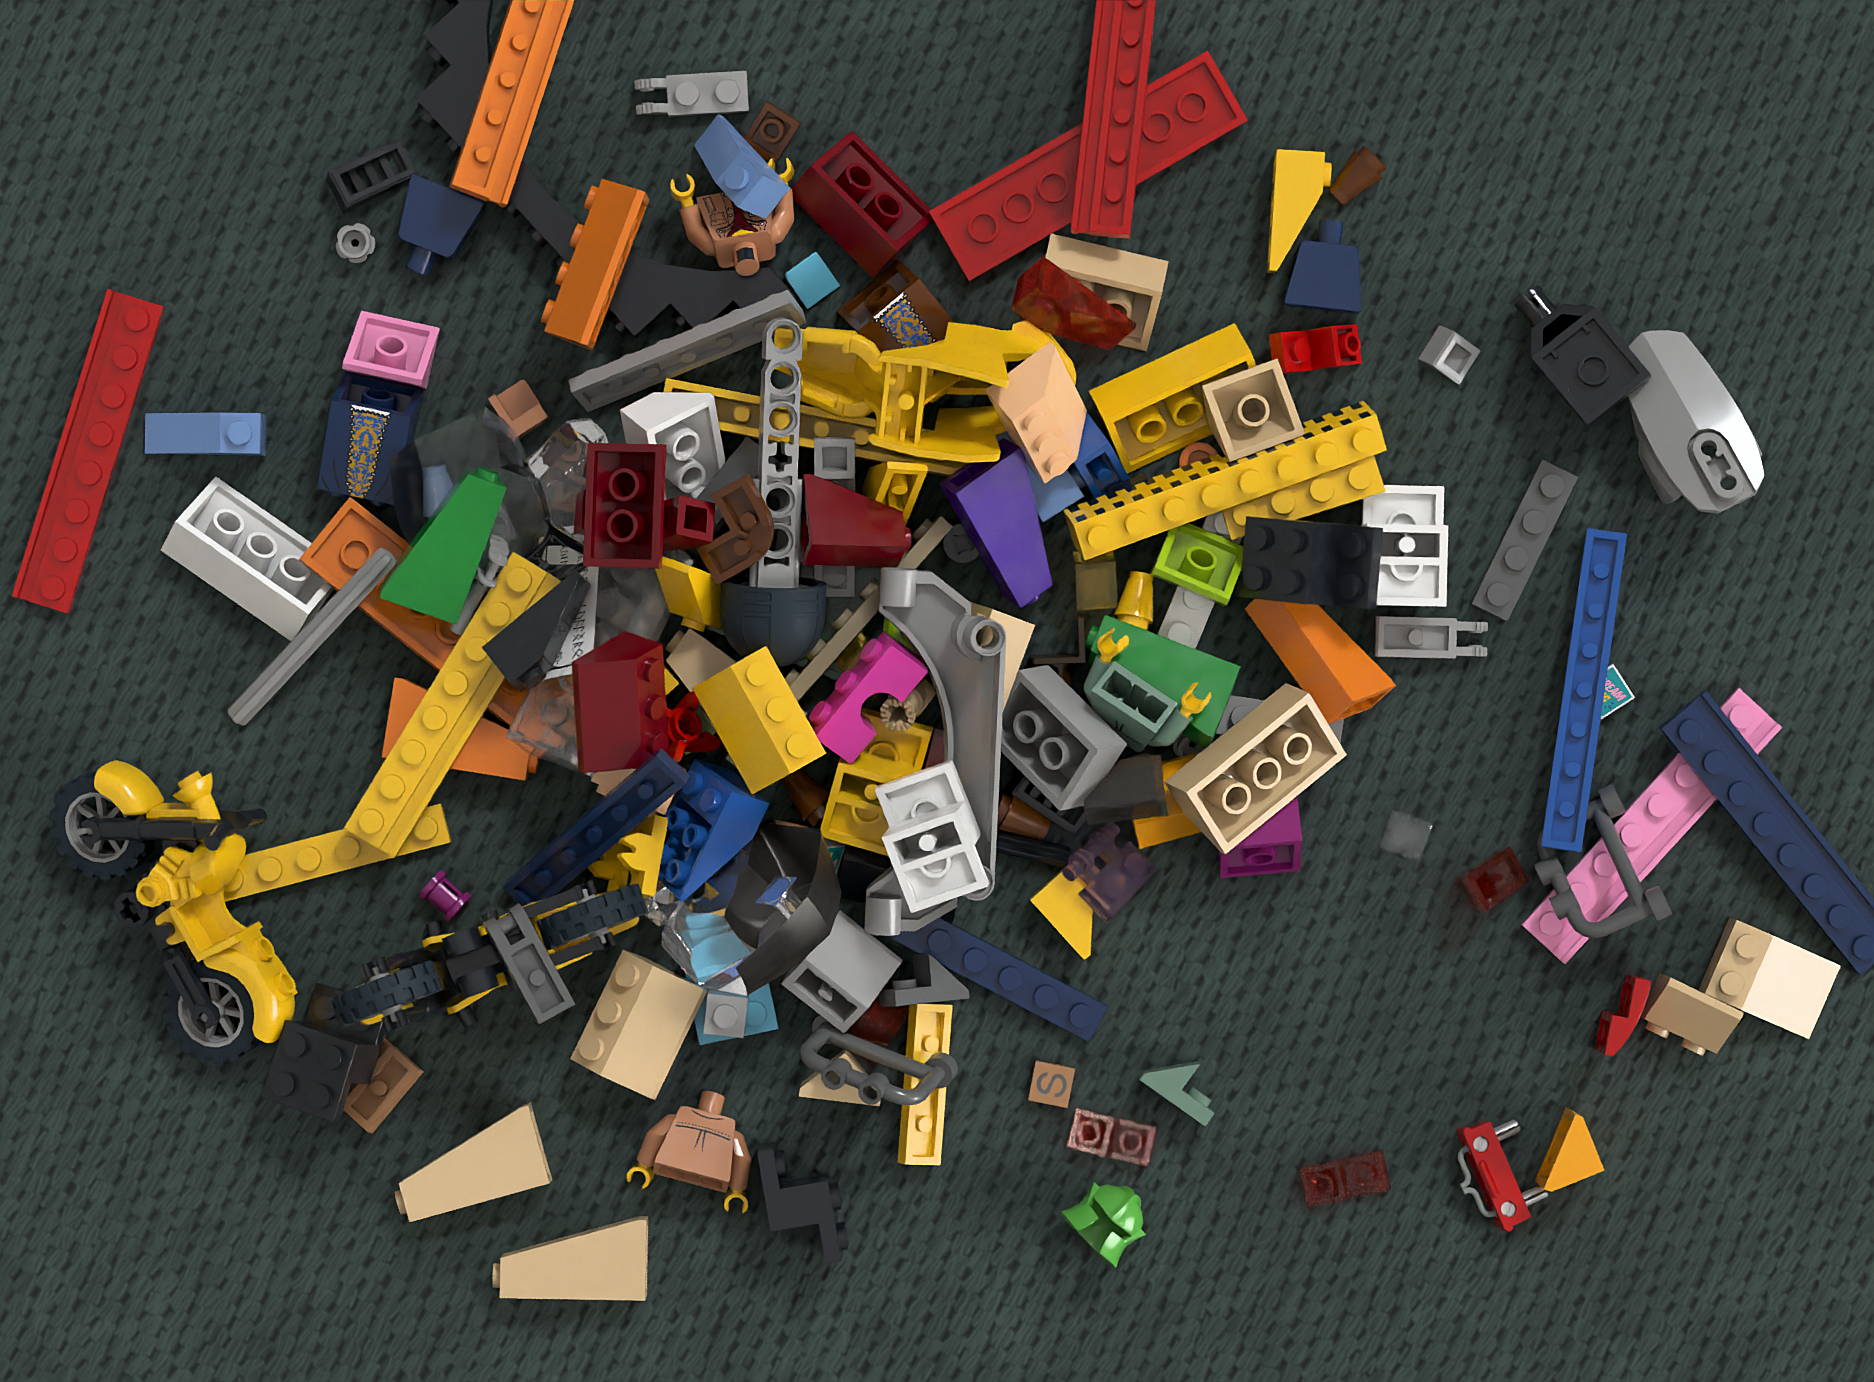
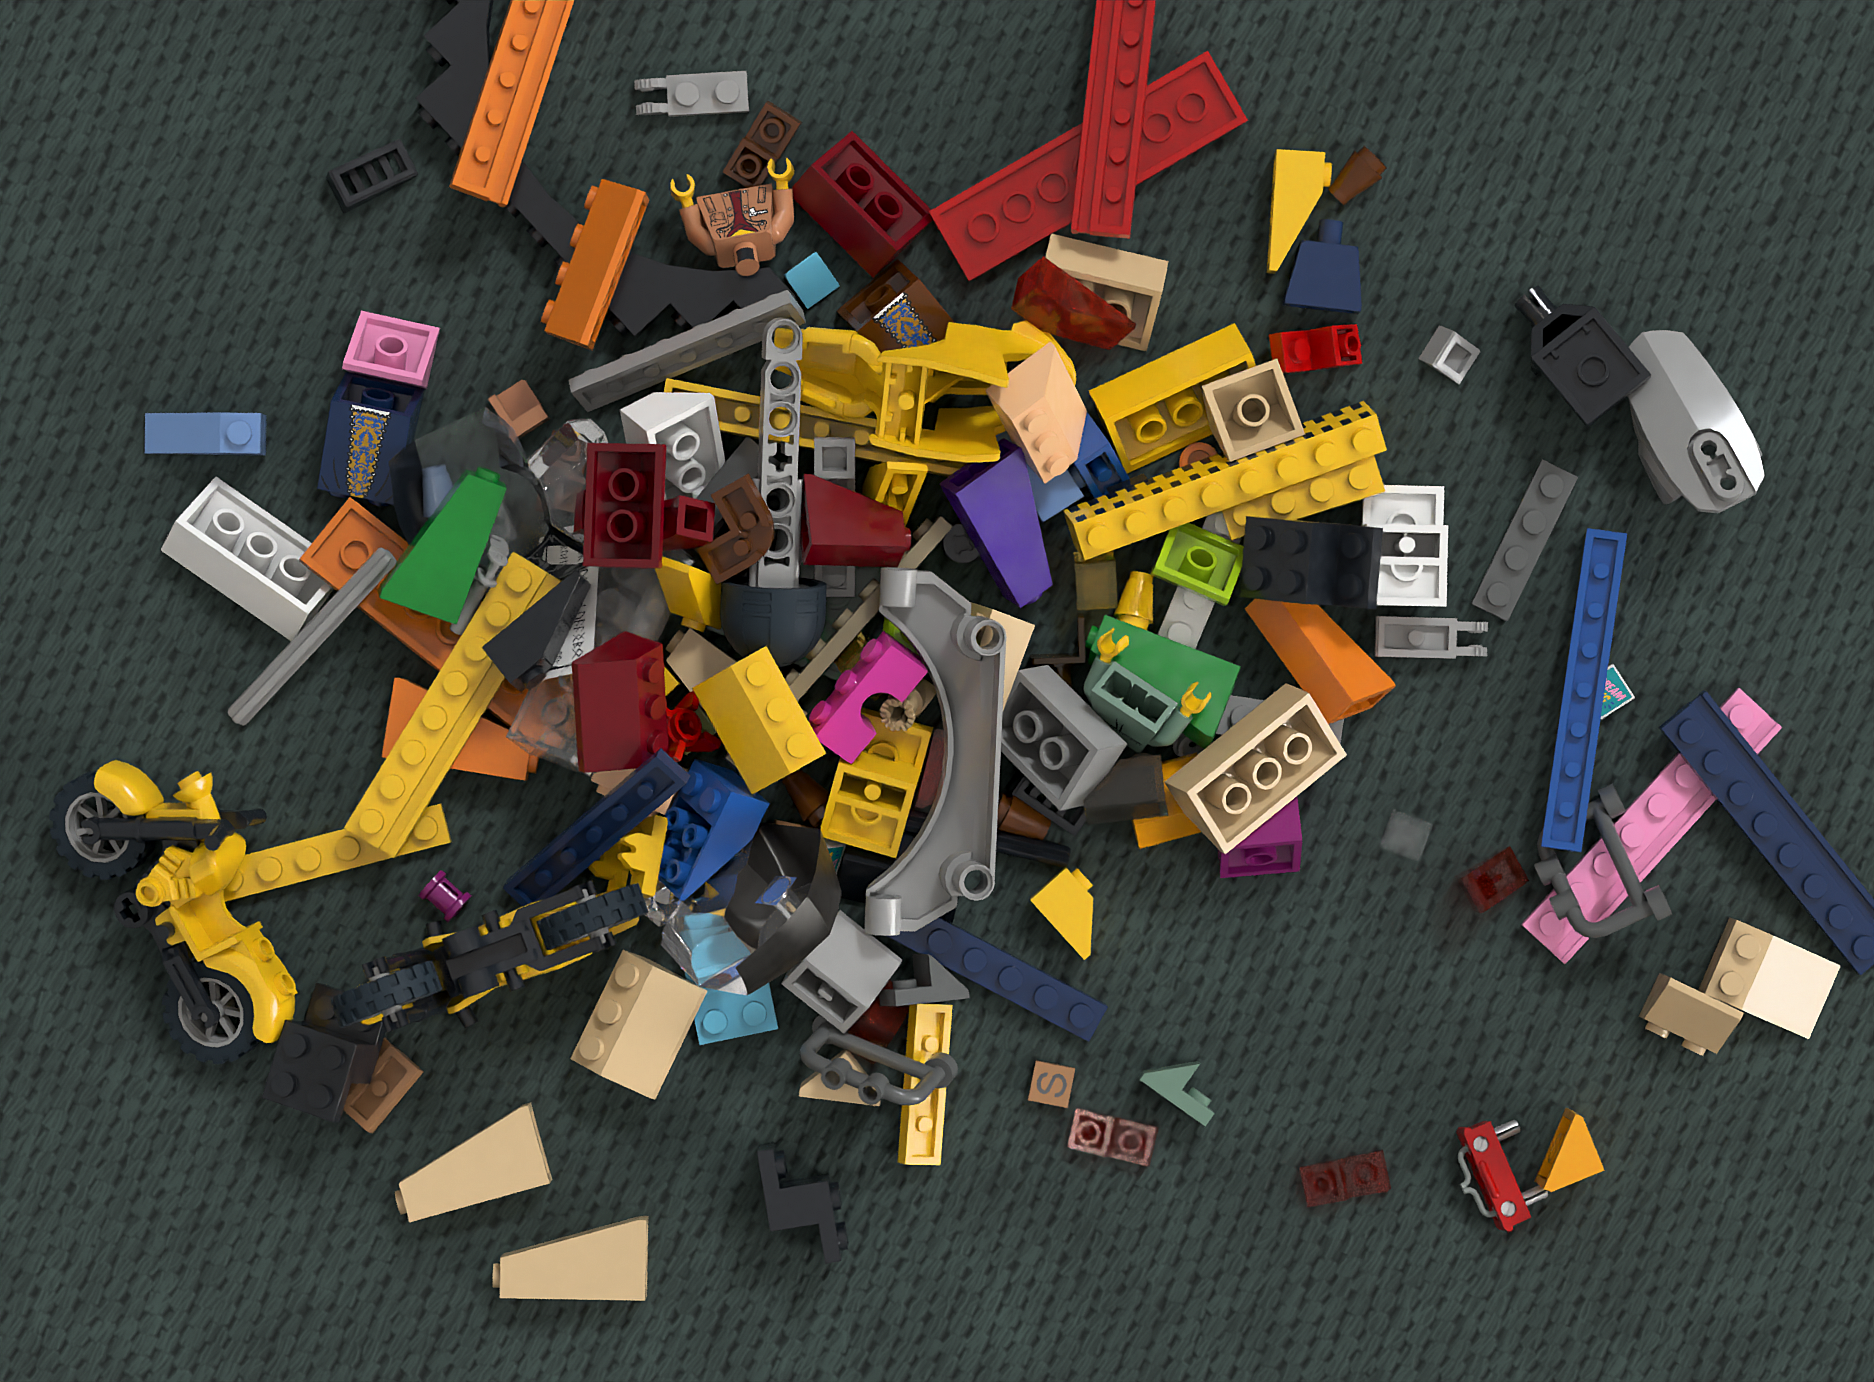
(88, 451): red plate -> none
(347, 235): light grey plate -> none
(436, 222): dark blue torso -> none
(529, 965): dark grey plate -> none
(698, 1150): nougat torso -> none
(725, 1014): light grey brick -> none
(740, 169): medium blue slope -> none
(931, 836): white bracket -> none
(1107, 1219): bright green helmet -> none
(1117, 880): clear purple plate -> none
(1617, 1027): red slope -> none

